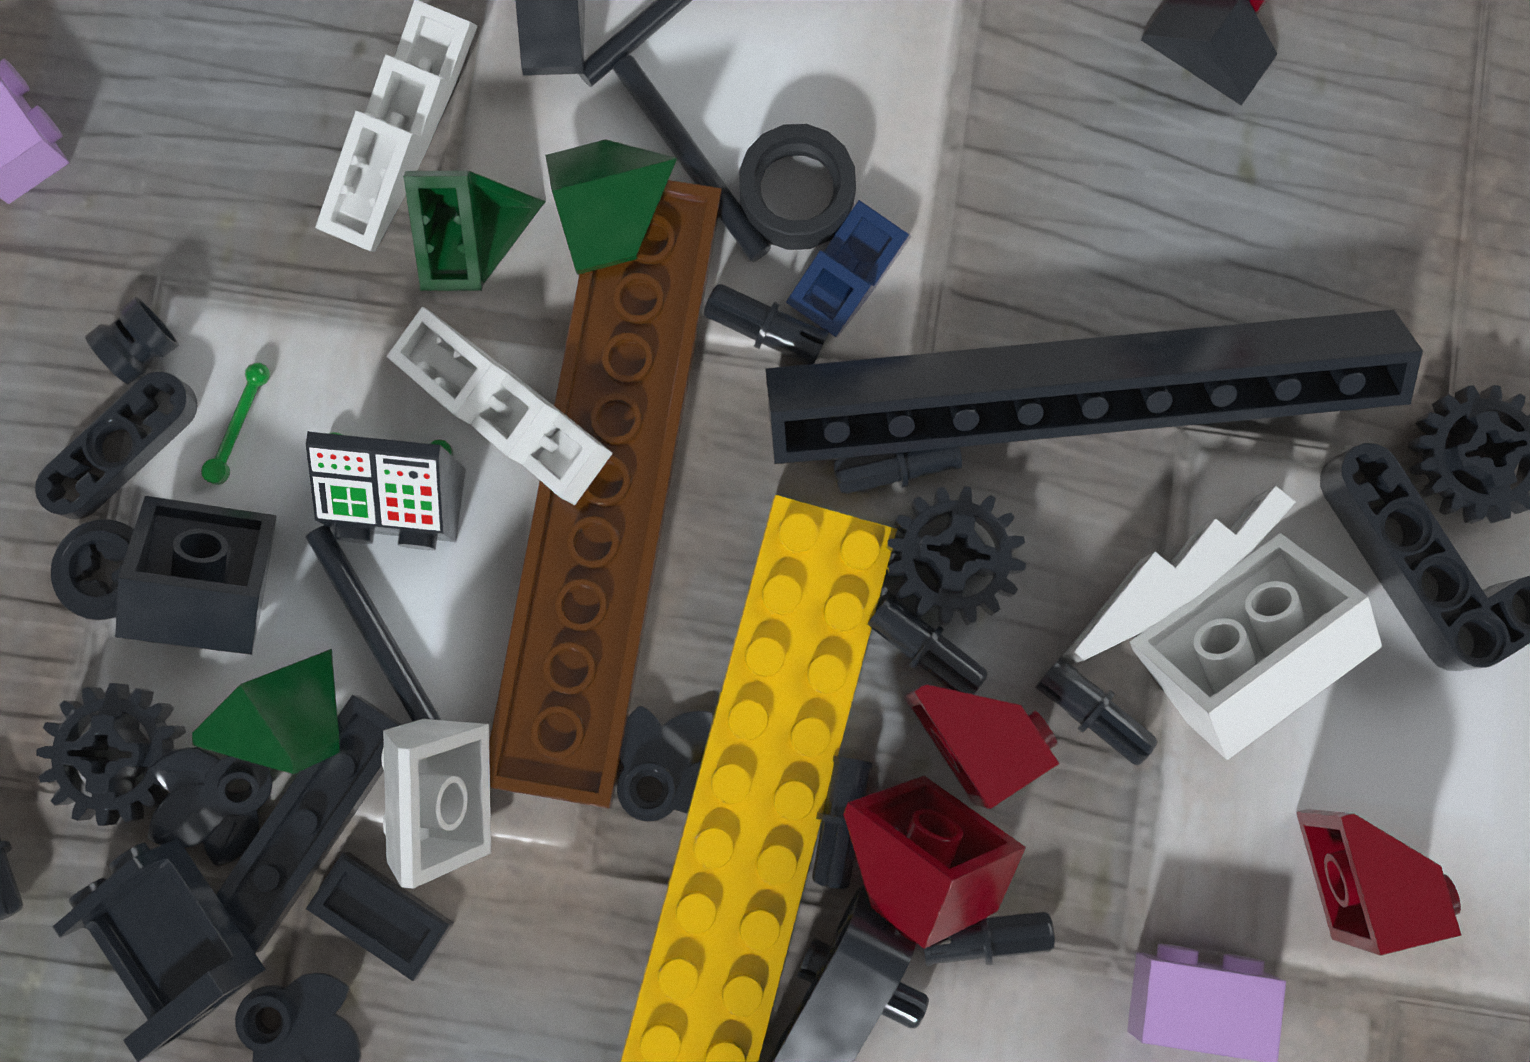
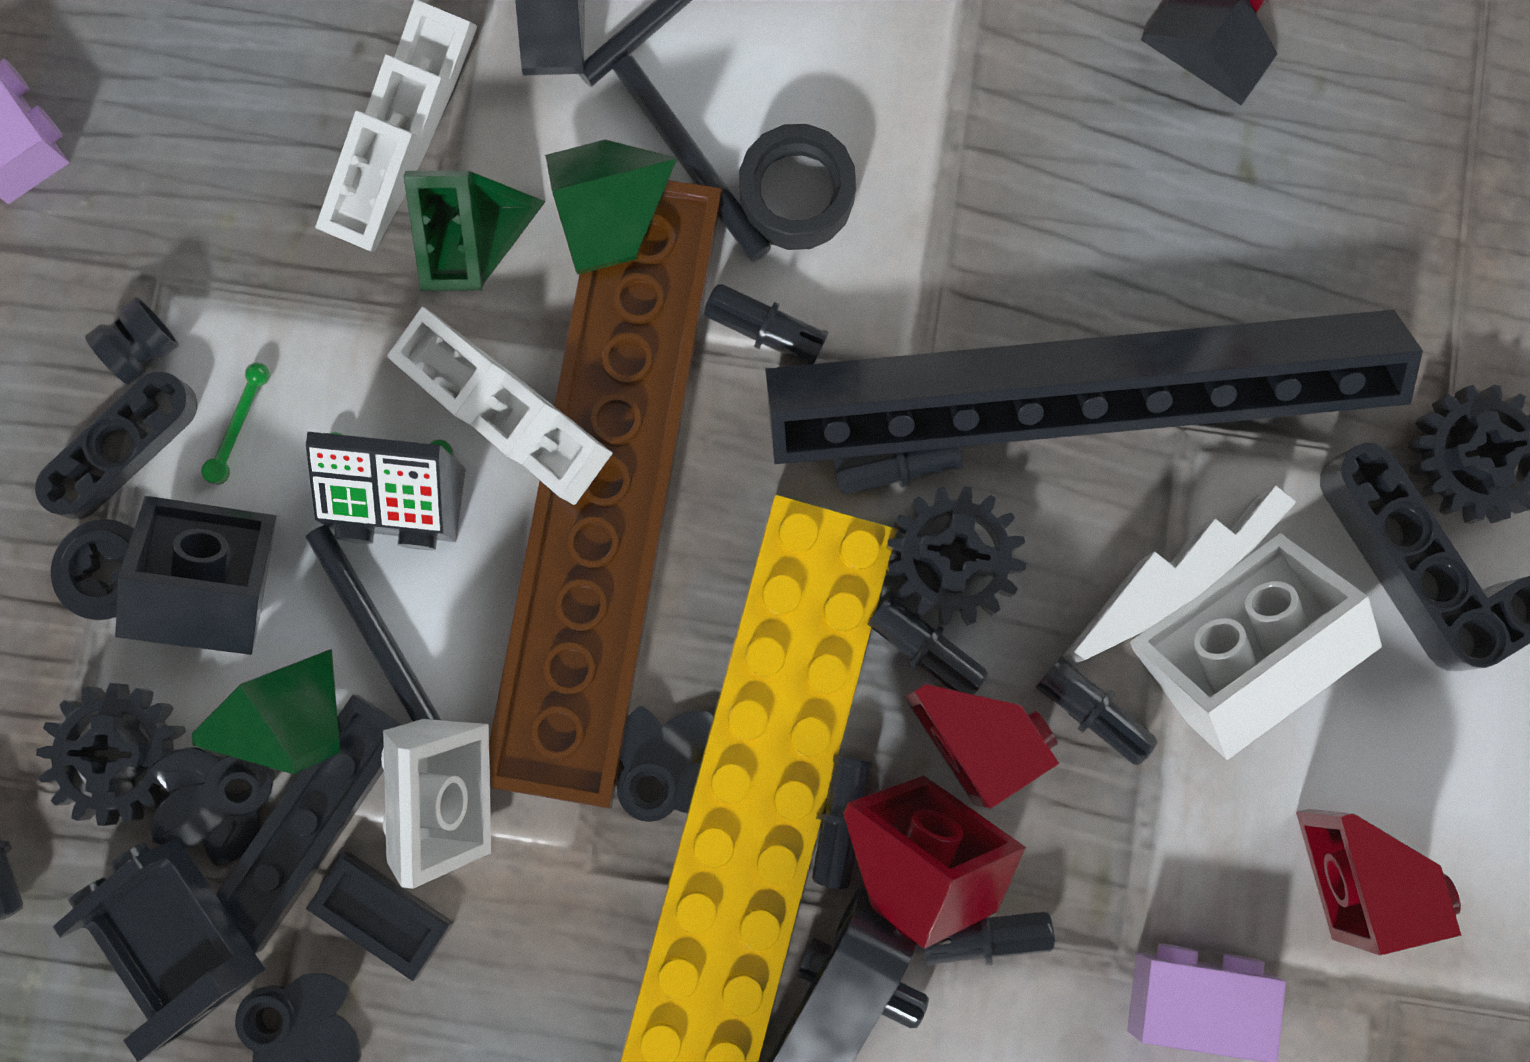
(848, 269): dark blue slope -> none

